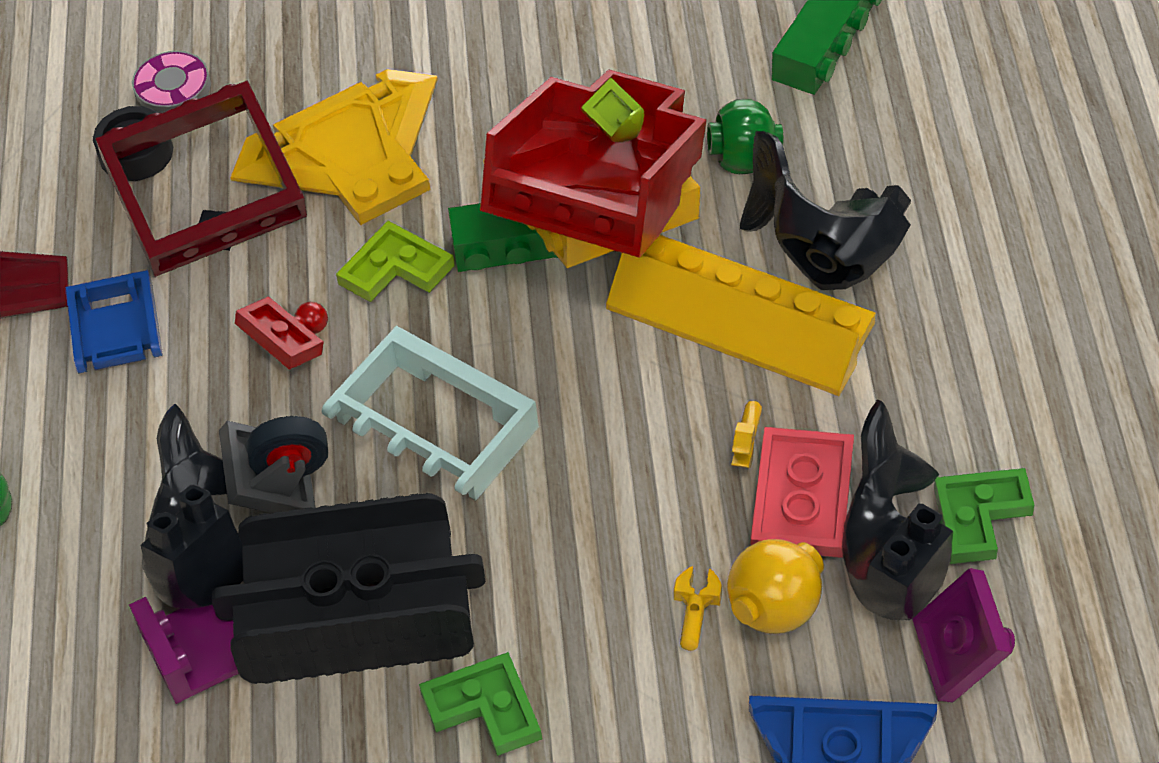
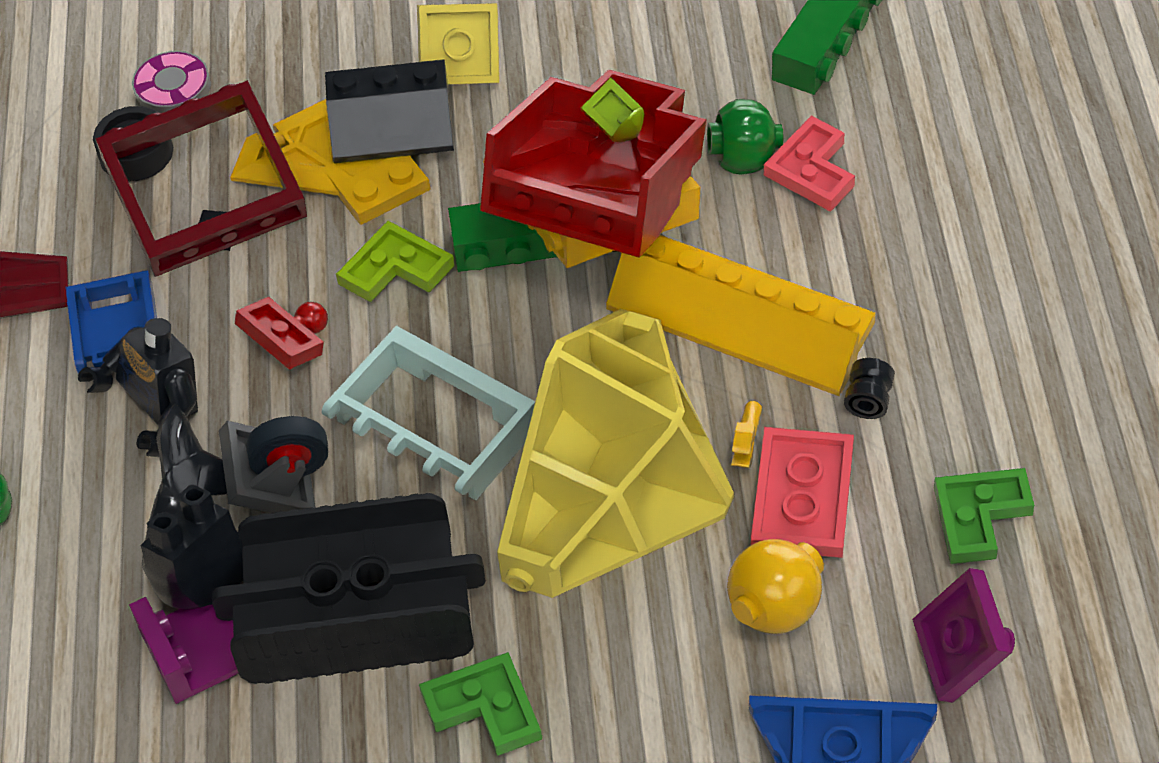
(152, 370): none -> black torso
(389, 111): none -> slope
(463, 37): none -> light yellow tile
(607, 460): none -> light yellow panel
(695, 604): yellow bar -> none
(804, 164): none -> coral plate
(826, 245): black hips -> none
(869, 387): none -> black wheel
(890, 558): black hips -> none

